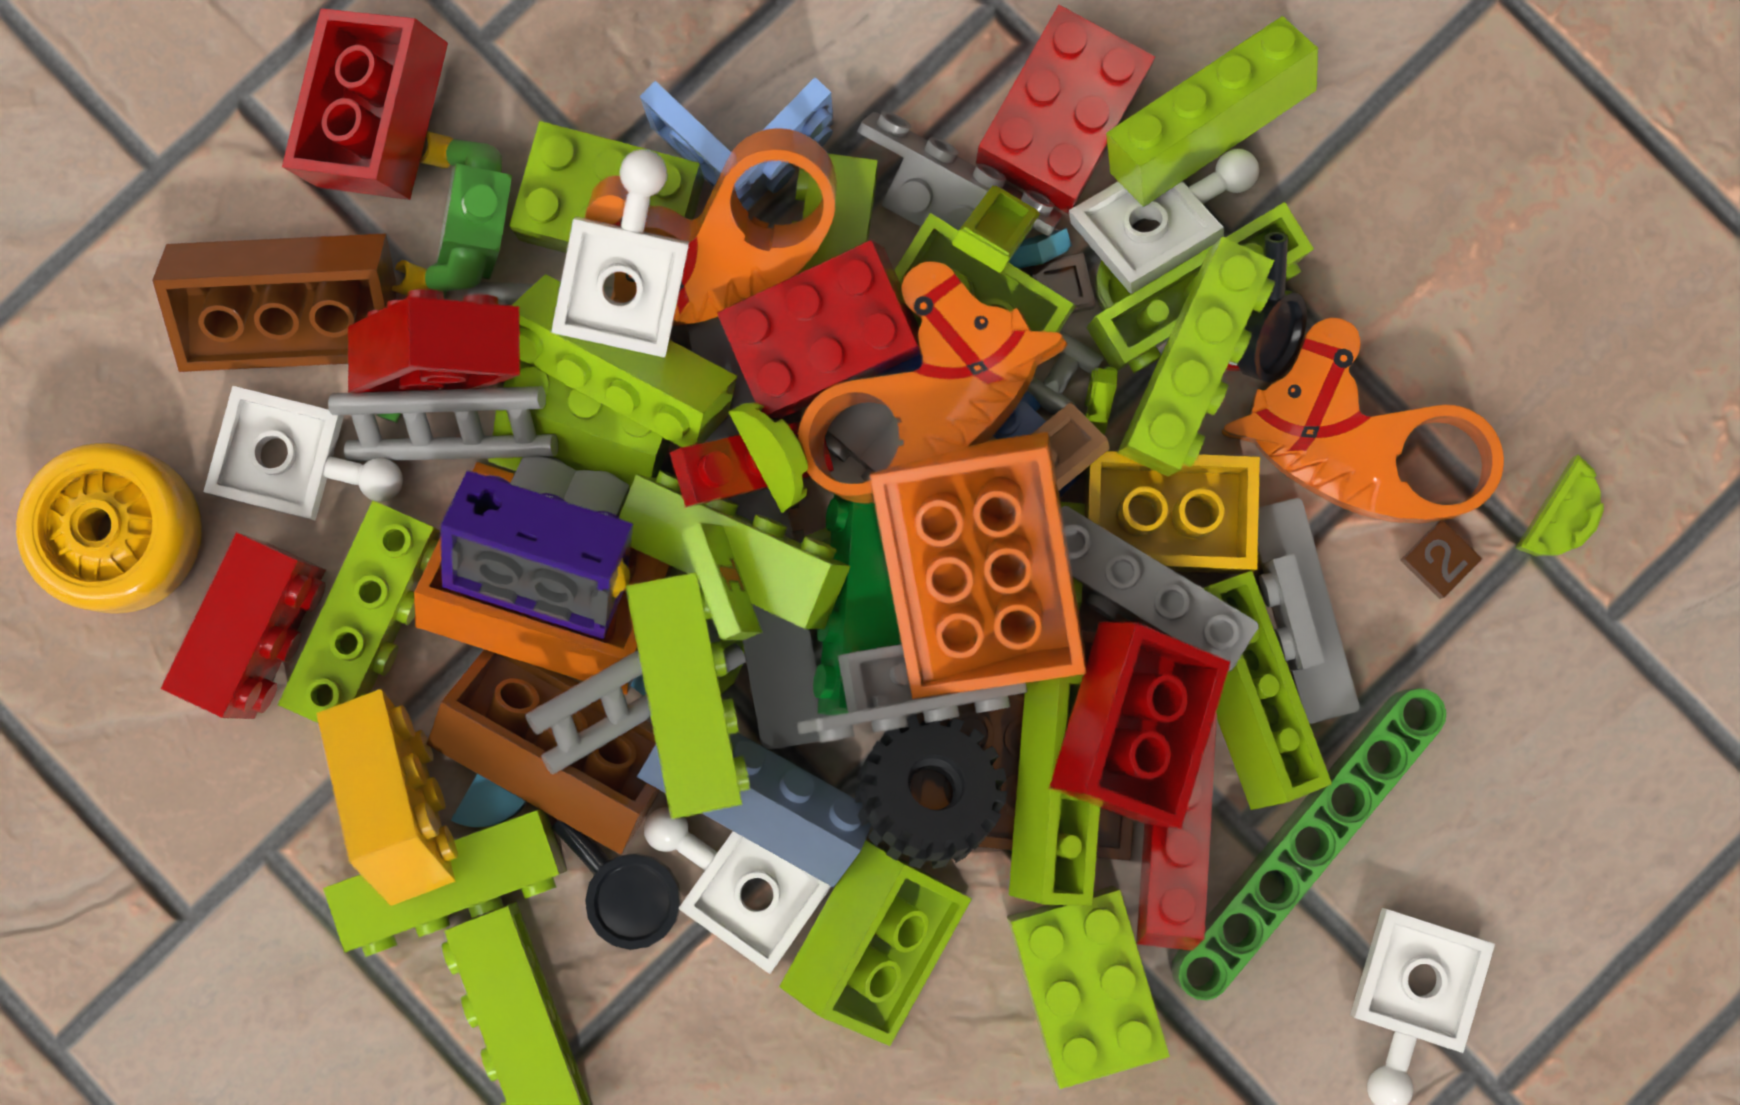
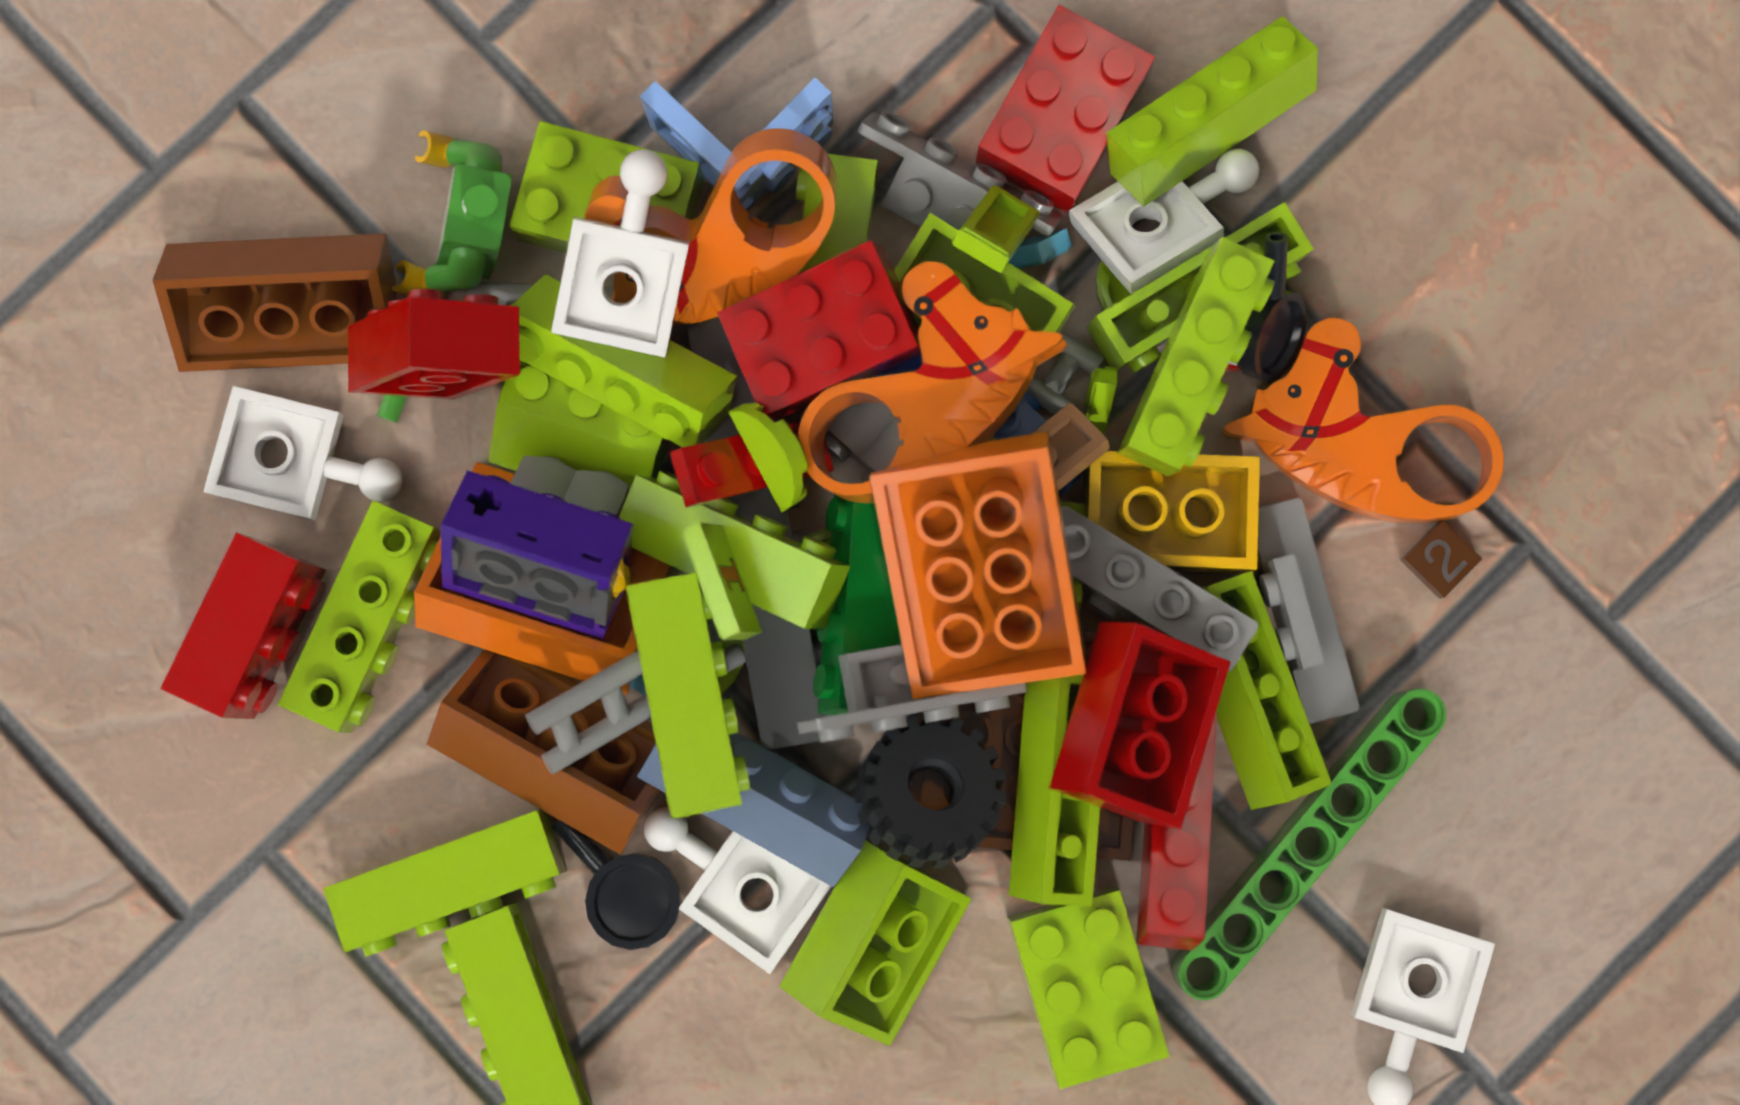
(150, 538): yellow wheel -> none
(365, 103): red brick -> none
(387, 797): yellow brick -> none
(464, 404): light grey bar -> none
(486, 804): medium azure tile -> none
(1068, 278): reddish brown tile -> none
(1568, 513): lime tile -> none

